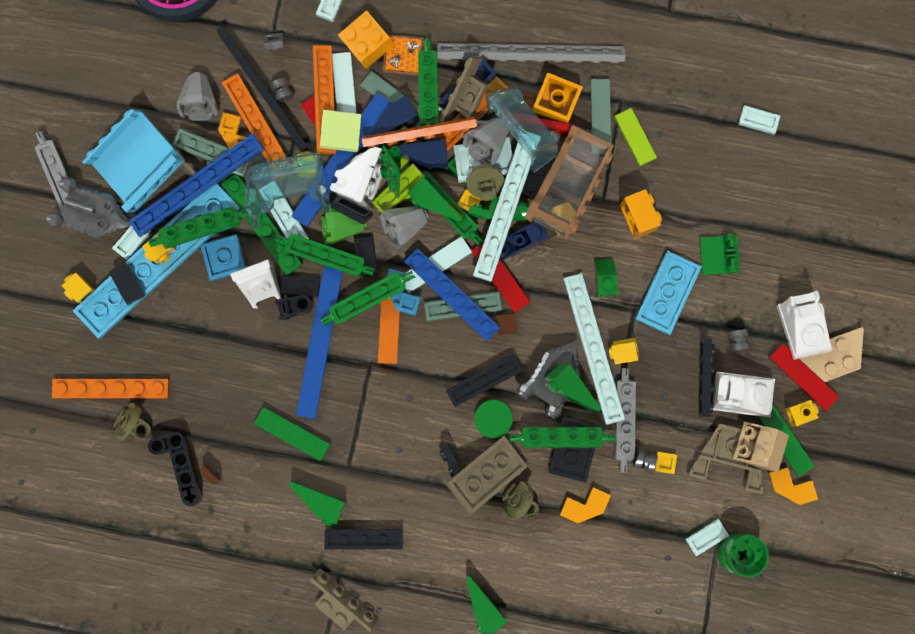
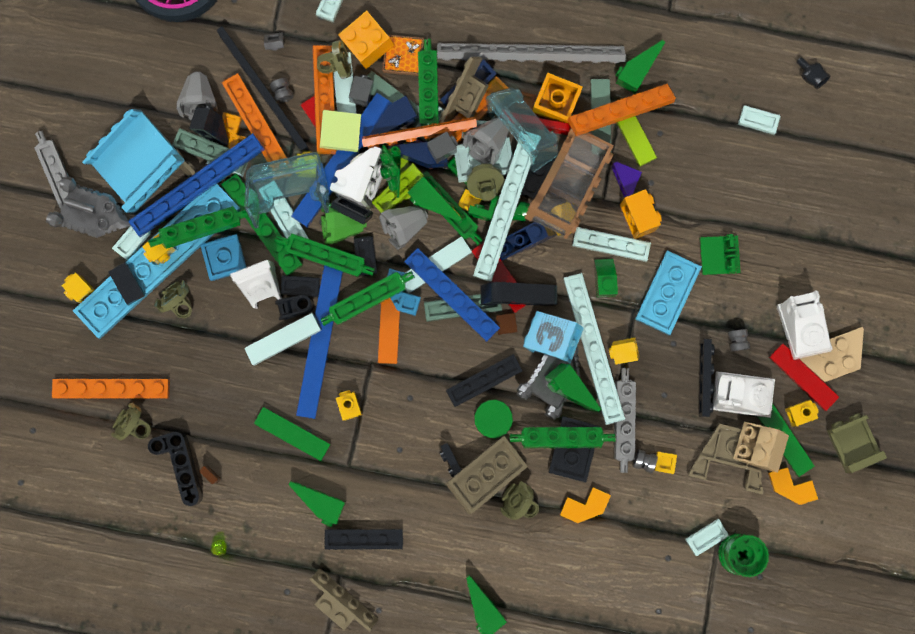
(174, 297): none -> olive tile
(209, 125): none -> black slope
(219, 547): none -> clear neon green hinge
(282, 339): none -> light aqua tile
(337, 61): none -> olive tile
(348, 405): none -> yellow brick
(361, 90): none -> dark grey brick
(442, 147): none -> dark grey brick
(518, 294): none -> black beam
(553, 336): none -> medium azure panel
(611, 244): none -> light aqua tile
(621, 109): none -> orange plate
(626, 178): none -> dark purple slope
(636, 69): none -> green slope
(814, 73): none -> black piece
(855, 443): none -> olive panel

